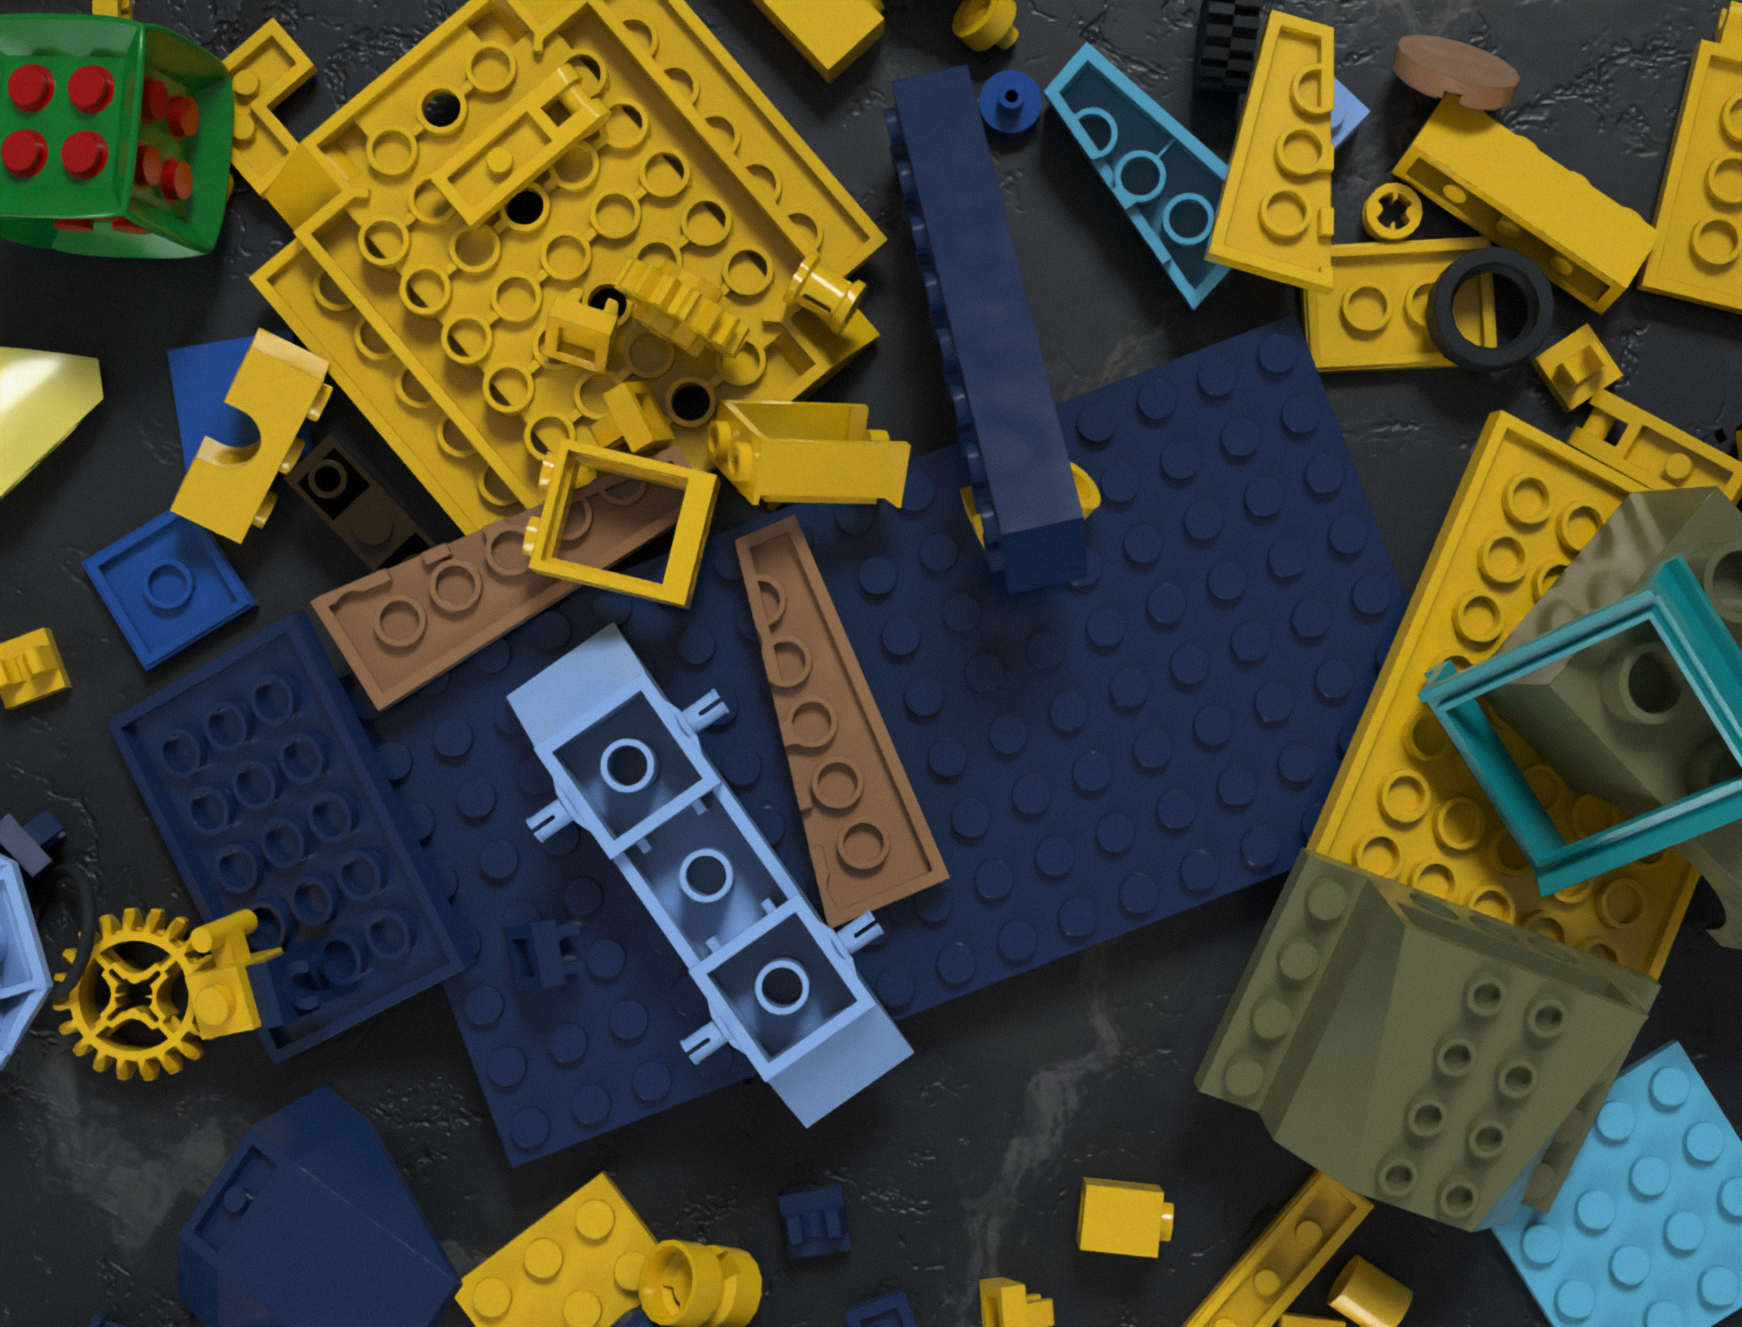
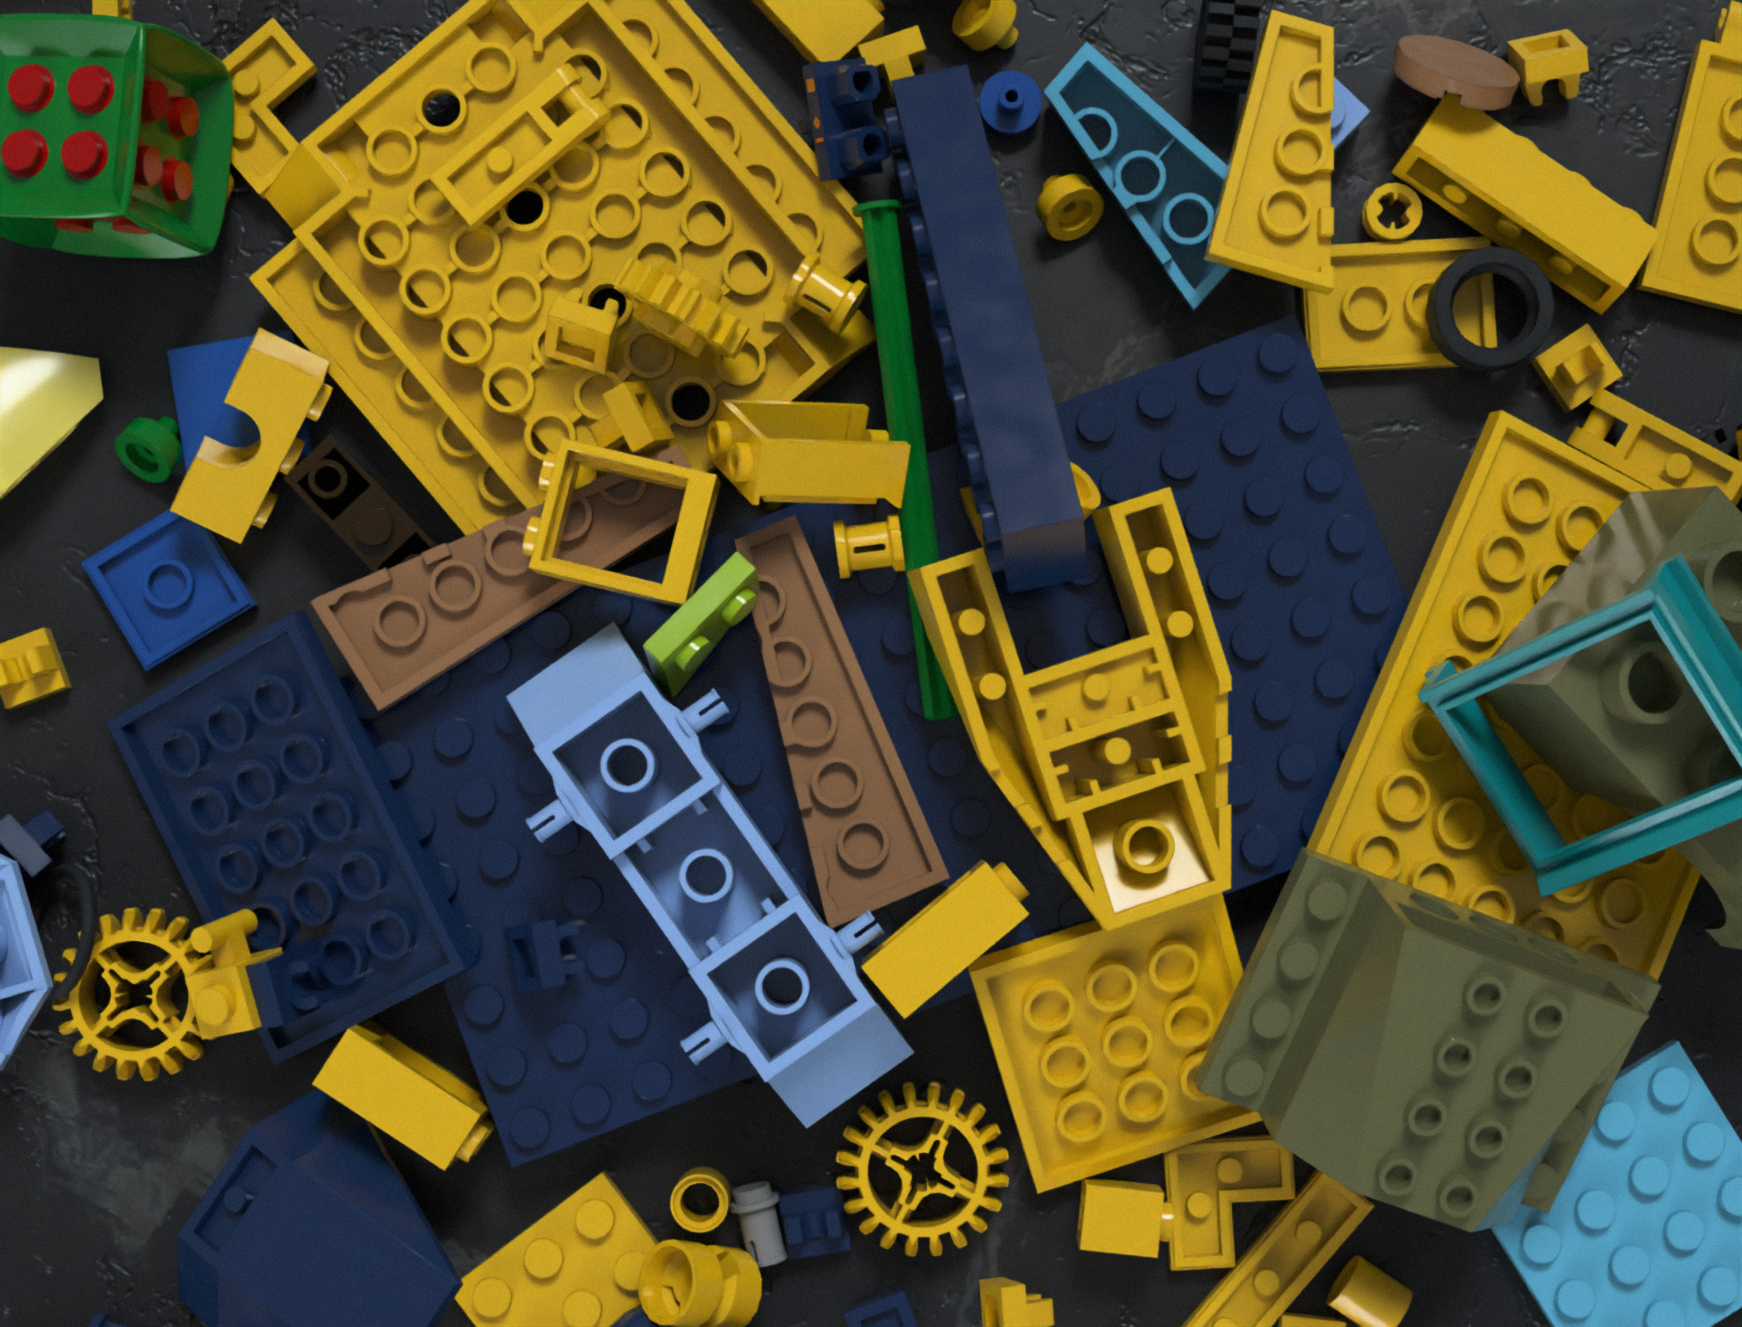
(150, 448): none -> green tile
(406, 1095): none -> yellow window
(690, 1220): none -> yellow beam
(701, 622): none -> lime wing
(759, 1222): none -> light grey pin
(844, 118): none -> dark blue hips
(867, 534): none -> yellow bush
(895, 54): none -> yellow tile
(904, 424): none -> green axle
(946, 936): none -> yellow window
(950, 1183): none -> yellow gear
(1069, 206): none -> yellow tile
(1108, 1036): none -> yellow plate
(1113, 750): none -> yellow wedge
(1205, 1182): none -> yellow tile
(1547, 58): none -> yellow tile

